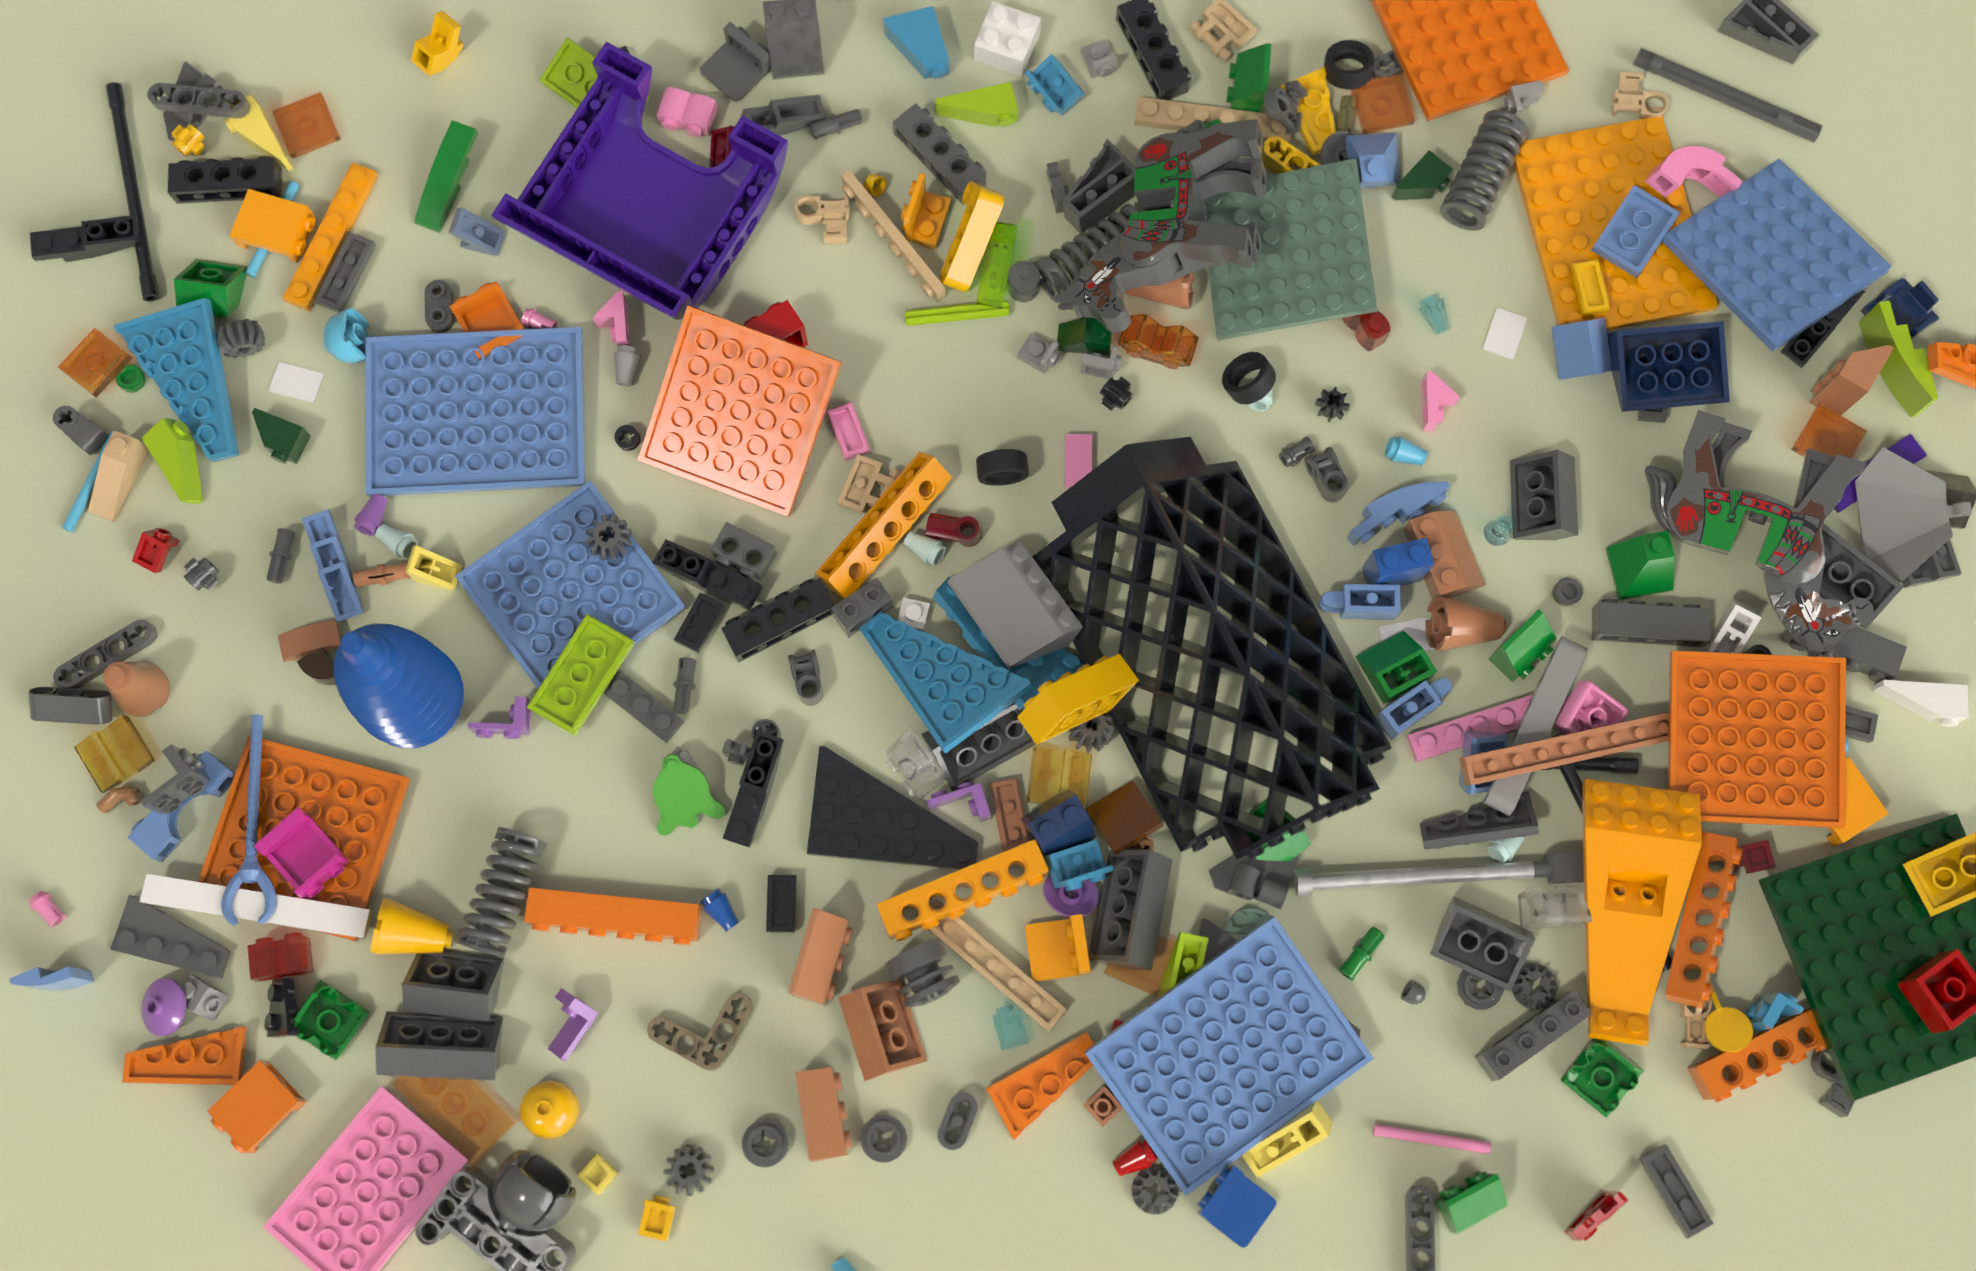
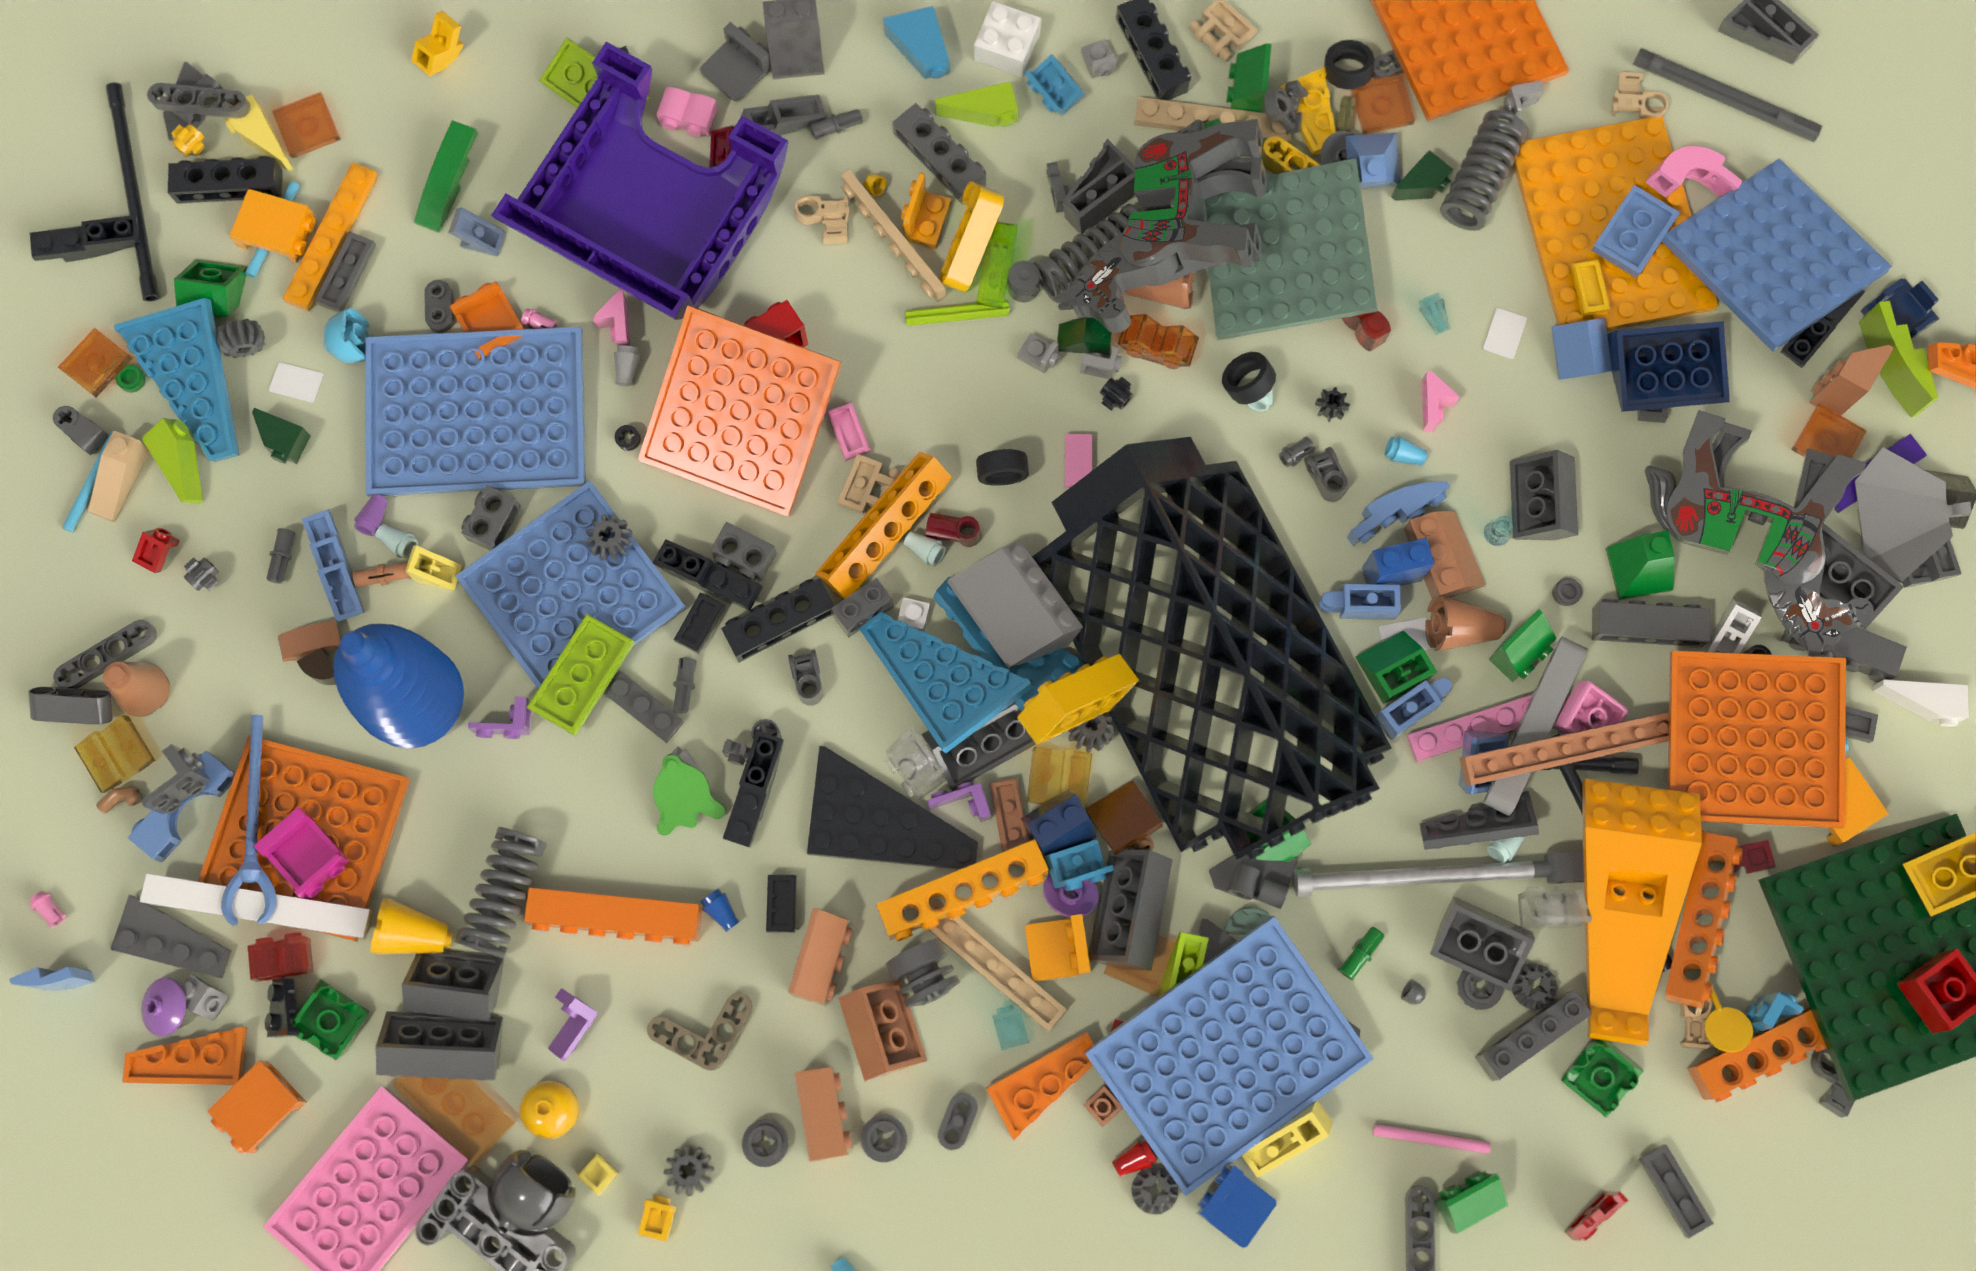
(497, 521): none -> dark grey brick

